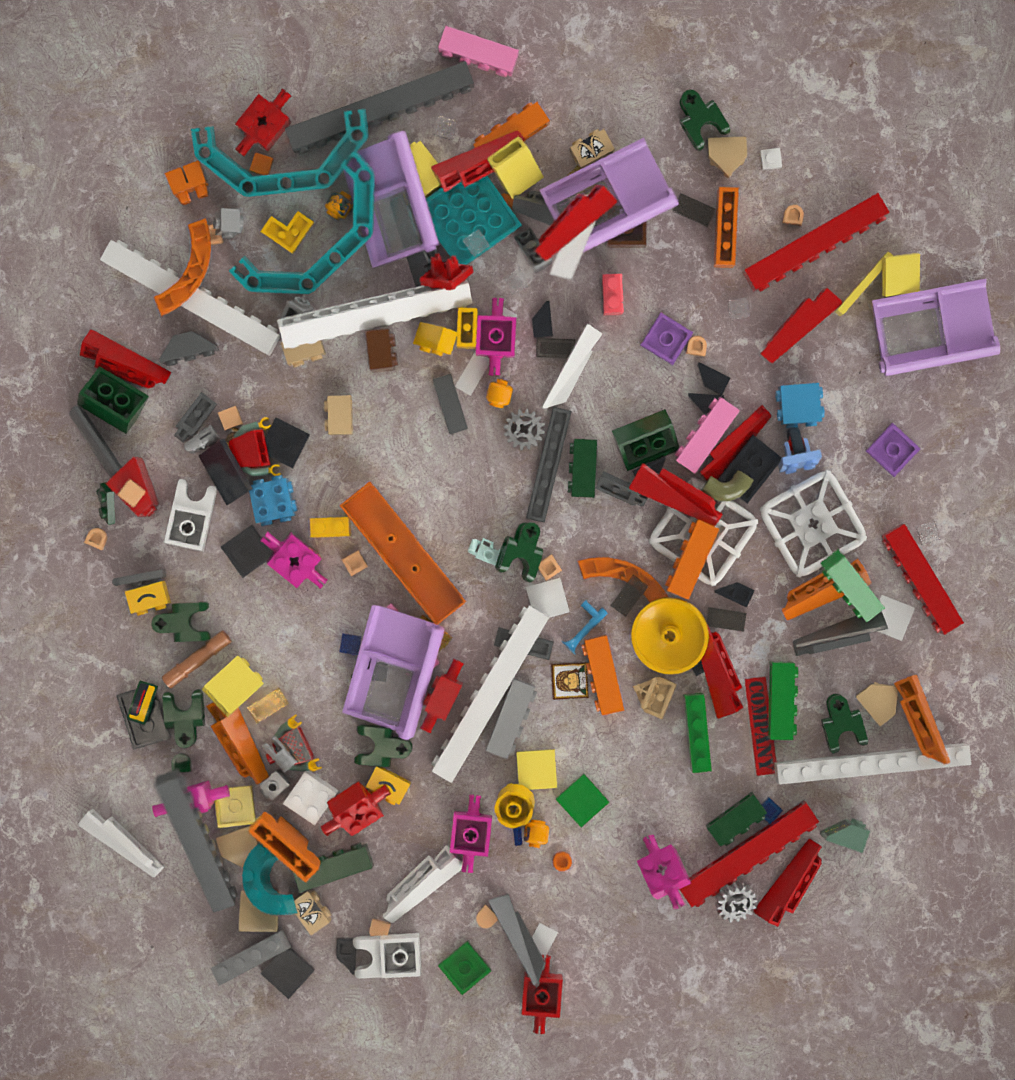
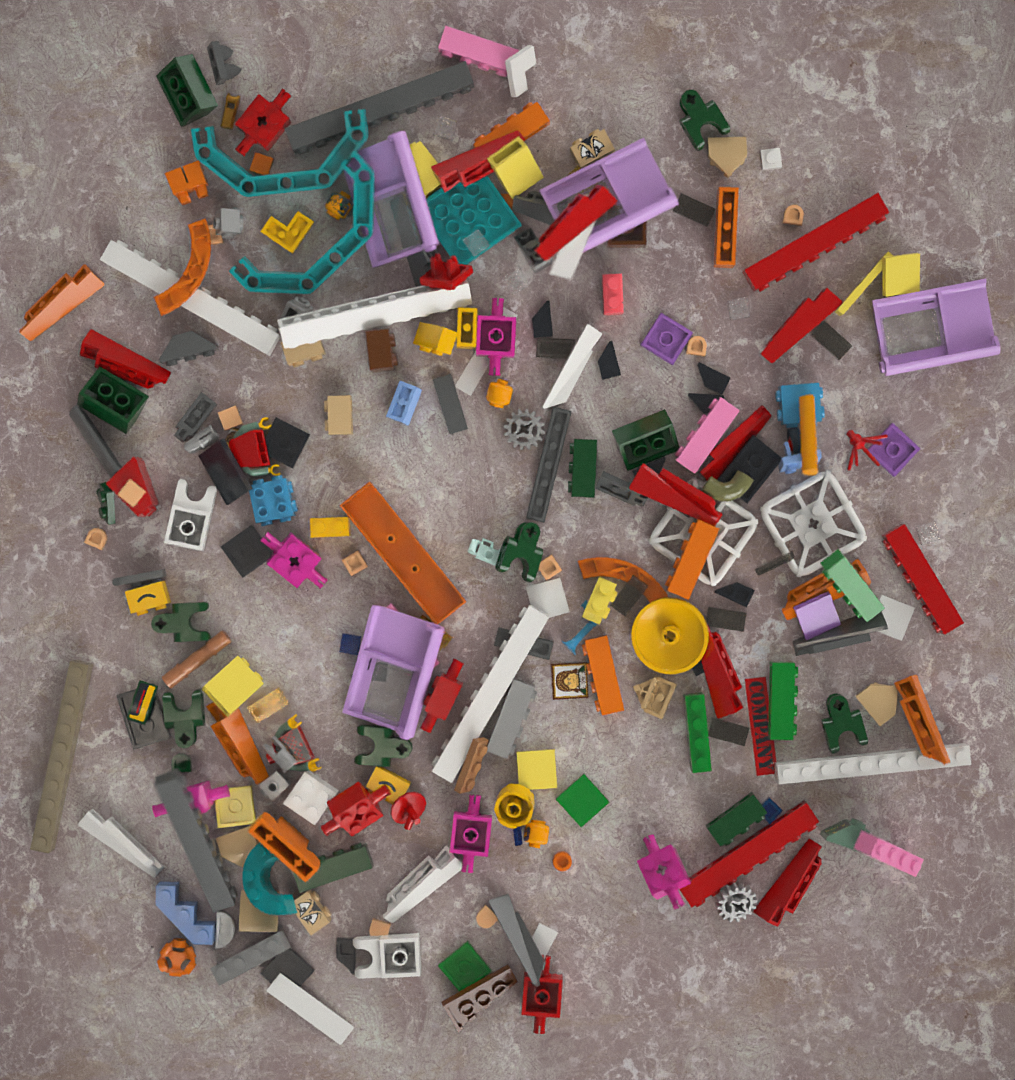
(60, 300): none -> orange wedge
(61, 756): none -> dark tan brick
(177, 958): none -> orange piece
(184, 914): none -> medium blue brick
(186, 89): none -> dark green slope
(221, 70): none -> dark grey tile
(224, 929): none -> white tile
(230, 114): none -> pearl gold bar
(310, 1009): none -> white sticker
(404, 403): none -> light blue hinge
(408, 809): none -> red shield
(471, 765): none -> medium nougat plate
(471, 1000): none -> wing
(516, 67): none -> white tile
(599, 600): none -> light yellow brick
(608, 363): none -> black tile
(728, 731): none -> clear smoke tile
(774, 563): none -> clear smoke tile
(808, 435): none -> light orange brick
(817, 615): none -> tile
(831, 340): none -> clear smoke tile
(859, 442): none -> red plant
(888, 853): none -> bright pink brick

